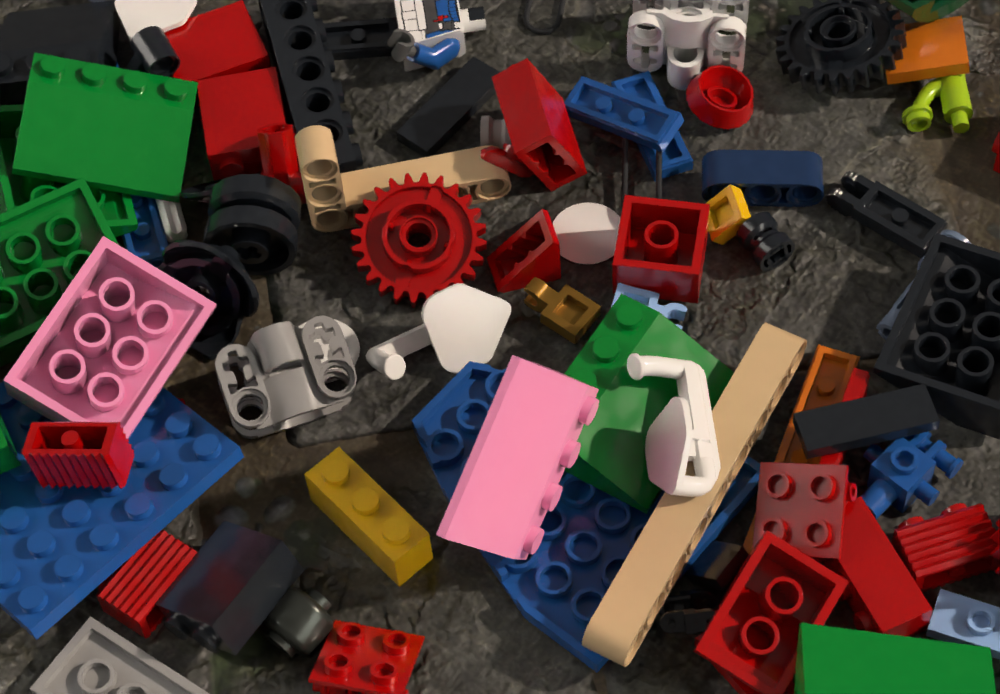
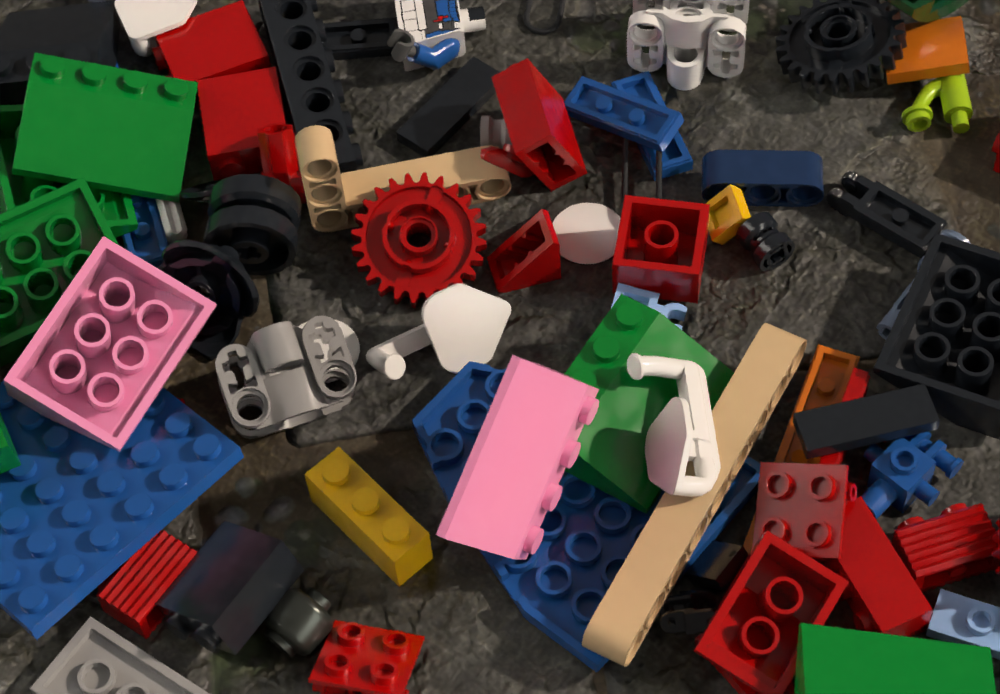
(78, 454): red brick -> none
(153, 53): black piece -> none
(564, 312): pearl gold plate -> none
(721, 97): red hat -> none

